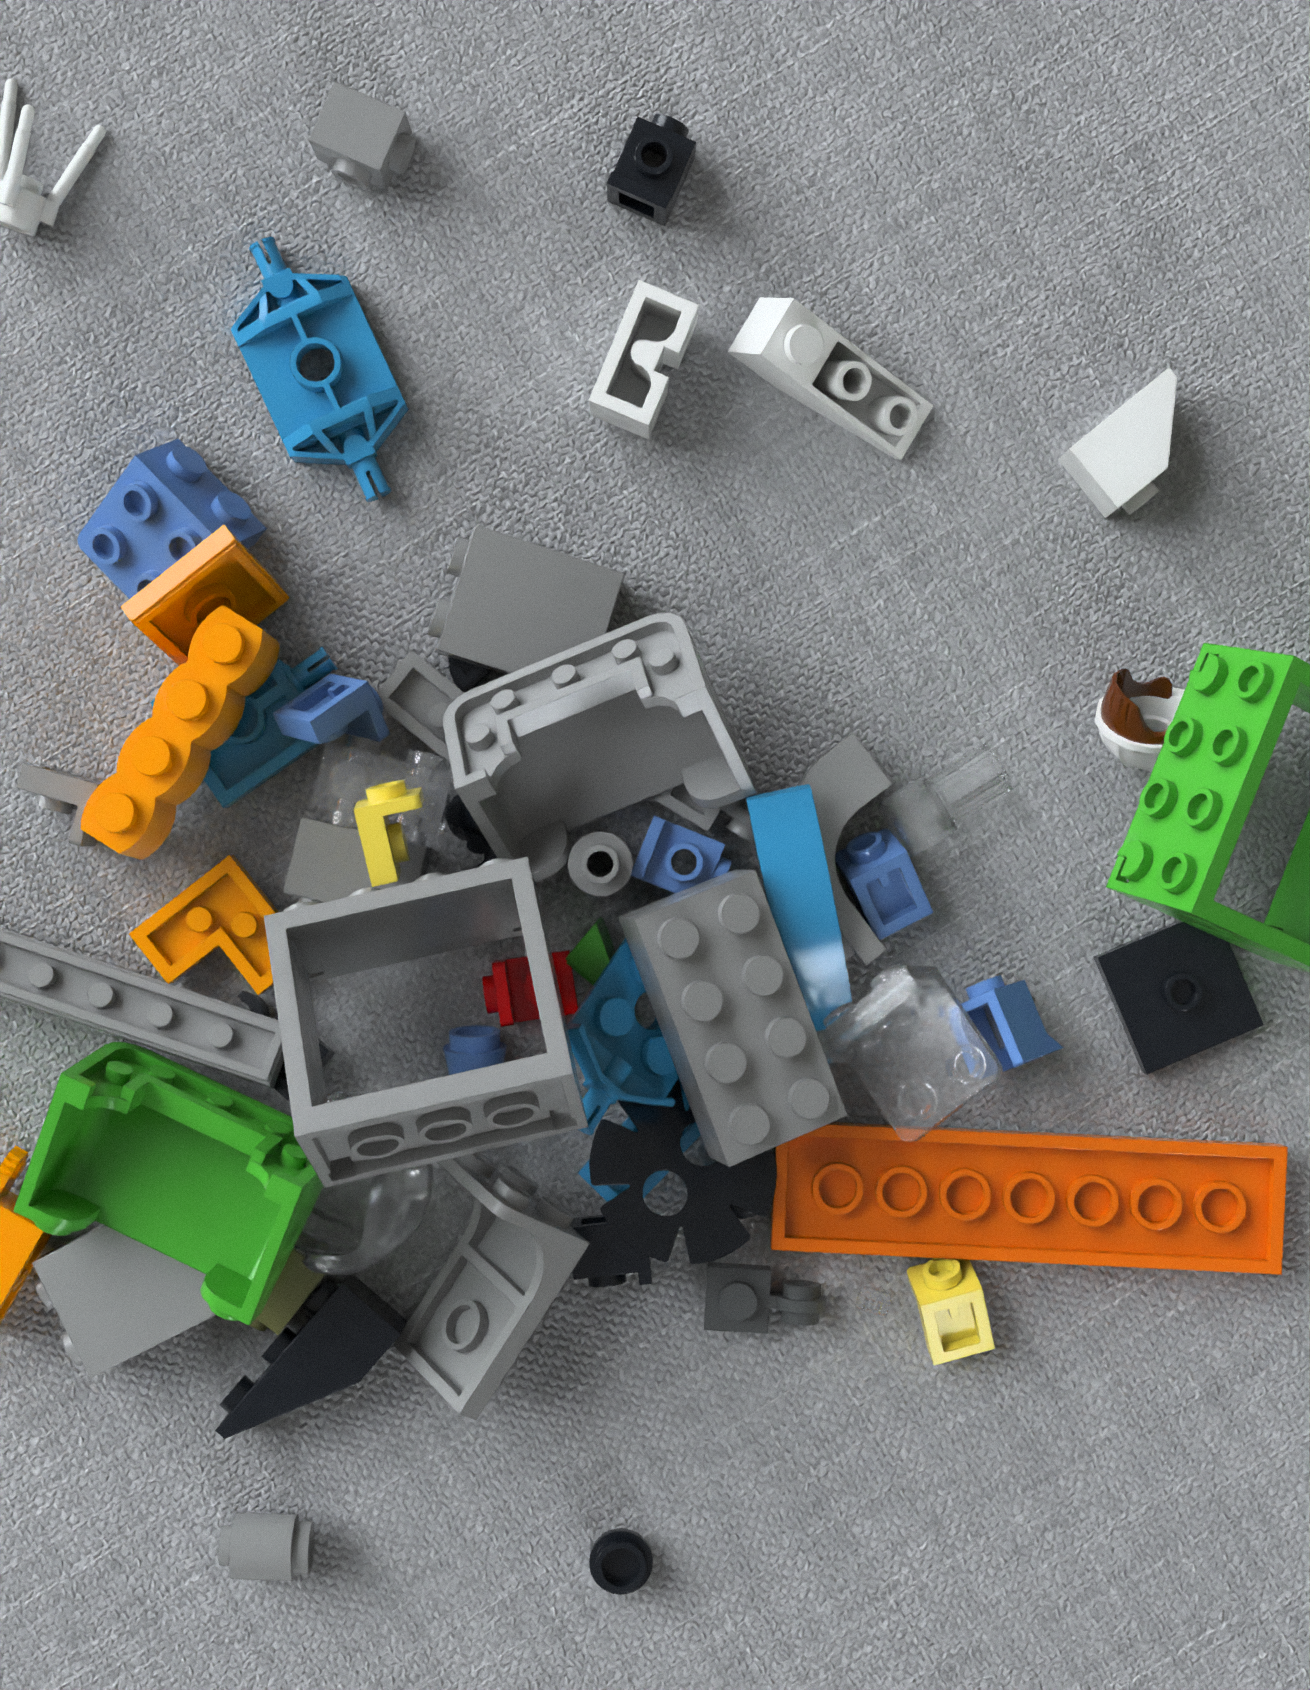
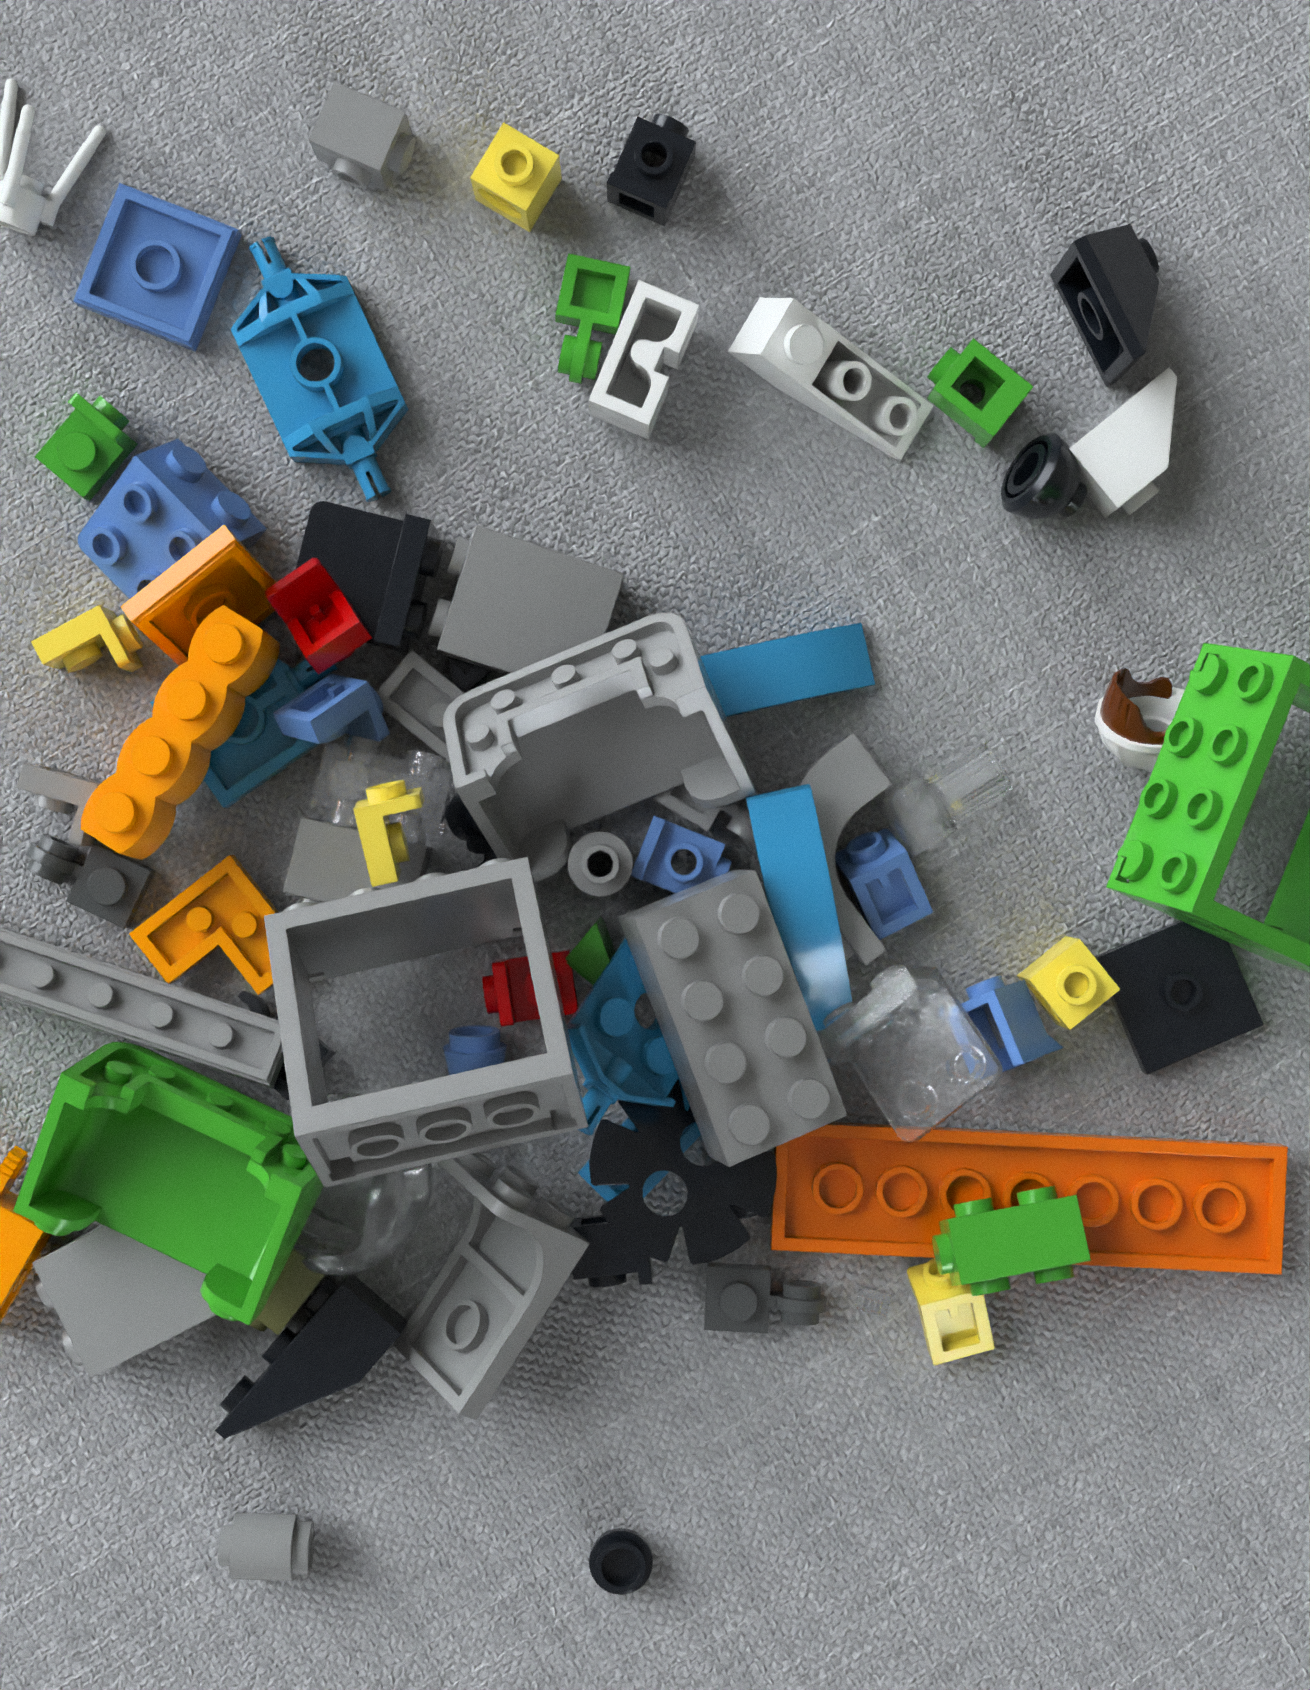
(80, 639): none -> light yellow bracket
(88, 446): none -> bright green bracket
(105, 884): none -> dark grey plate
(157, 267): none -> medium blue tile
(318, 615): none -> red bracket
(377, 566): none -> black bracket
(516, 177): none -> light yellow brick
(592, 300): none -> bright green plate
(790, 669): none -> dark azure slope
(991, 1244): none -> bright green brick
(999, 385): none -> bright green brick
(1043, 480): none -> black brick
(1068, 982): none -> light yellow brick
(1110, 295): none -> black slope

